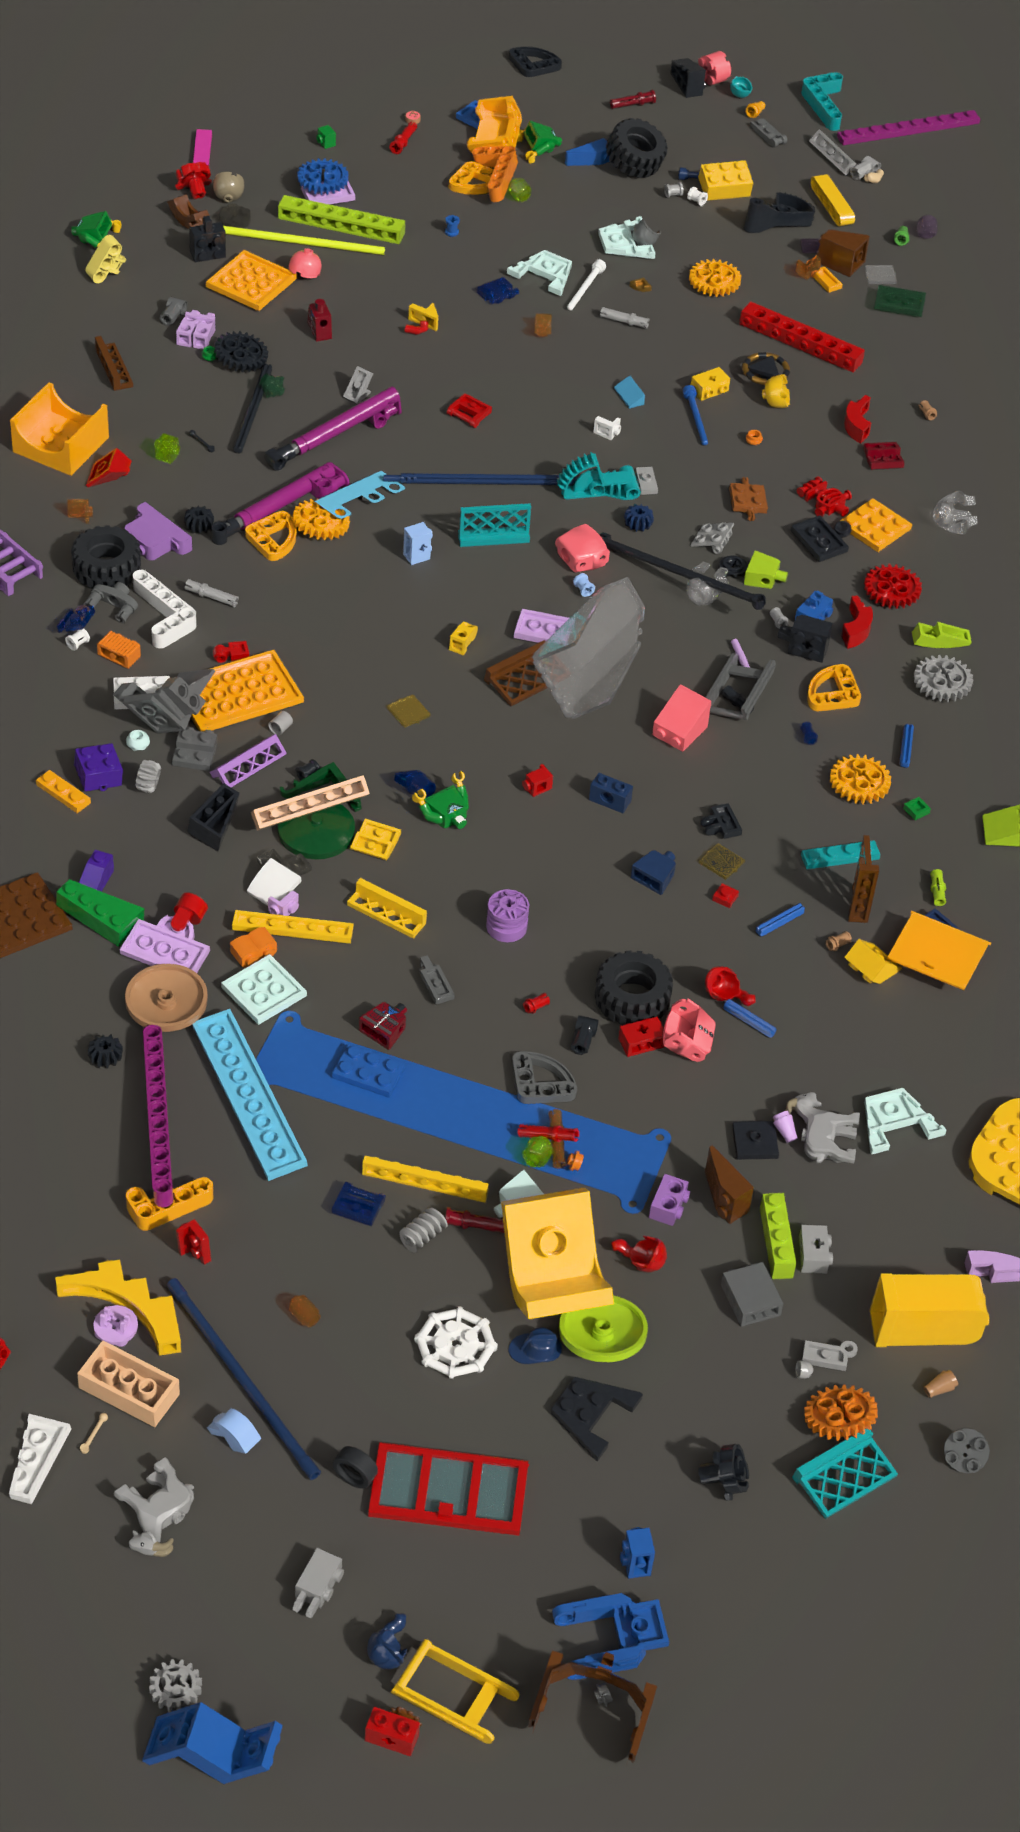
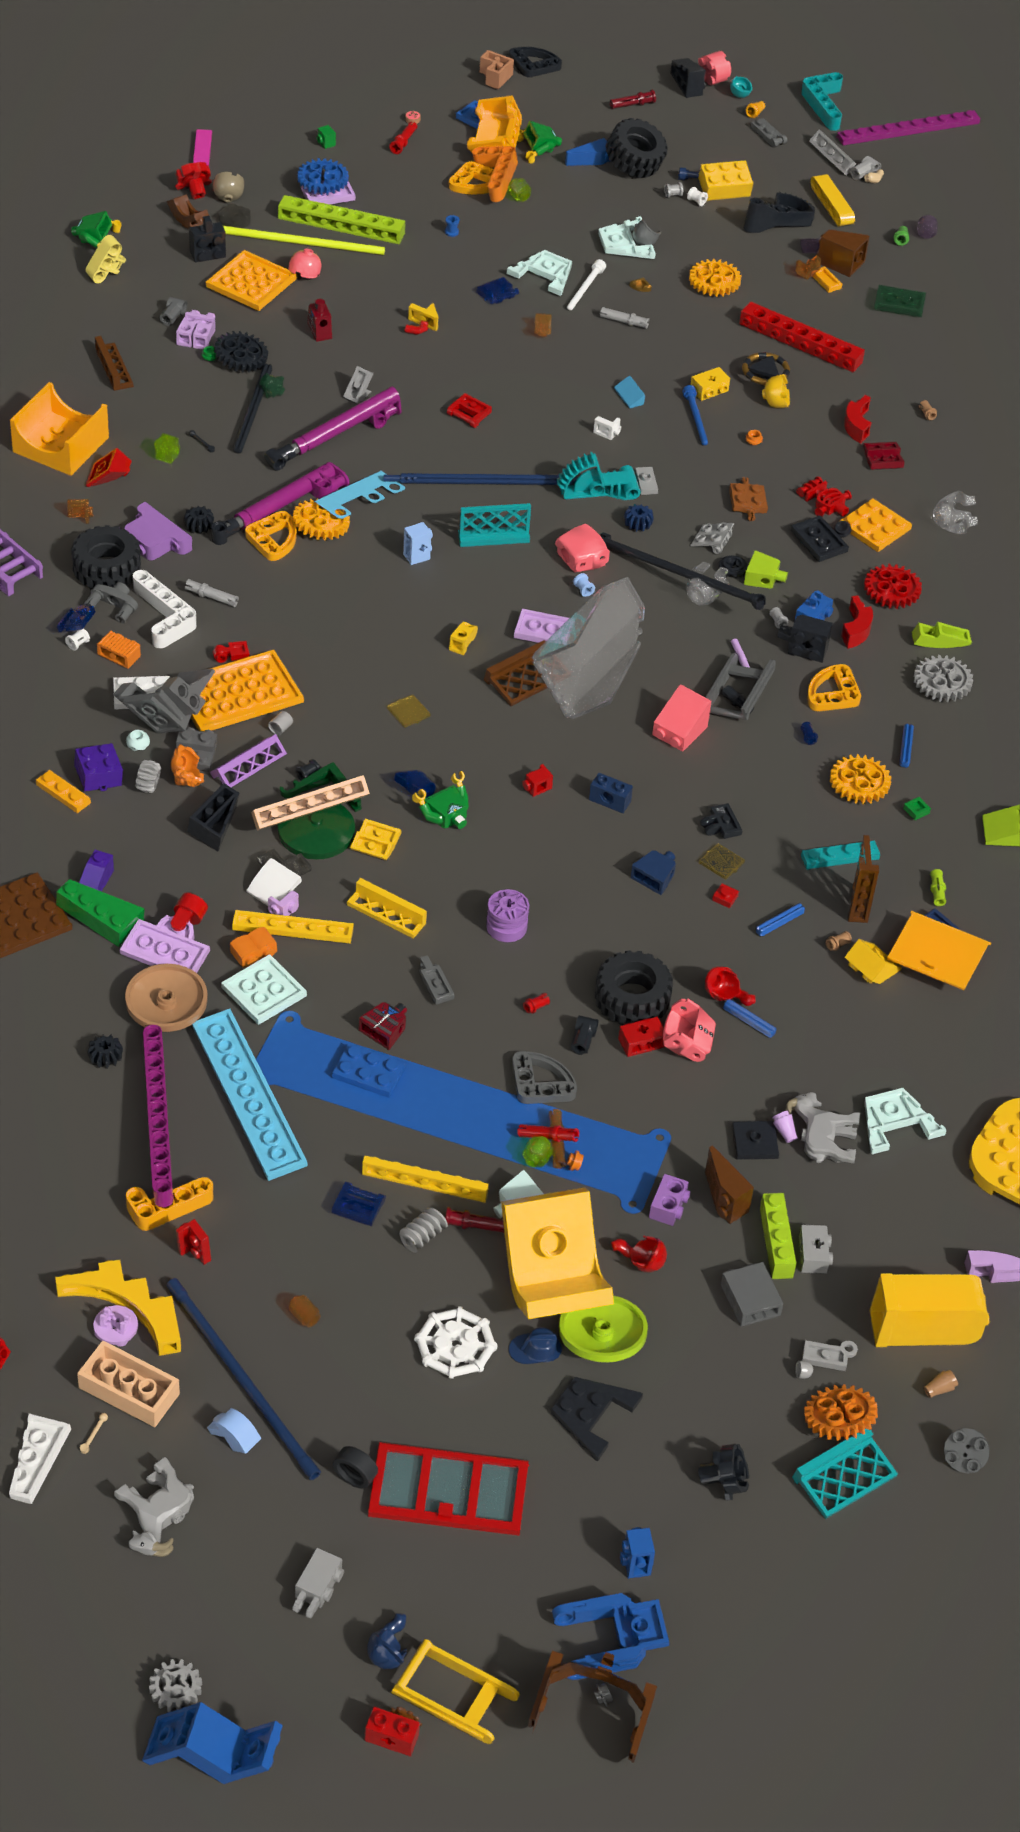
(185, 768): none -> orange hair
(496, 68): none -> nougat brick
(880, 274): clear piece -> none

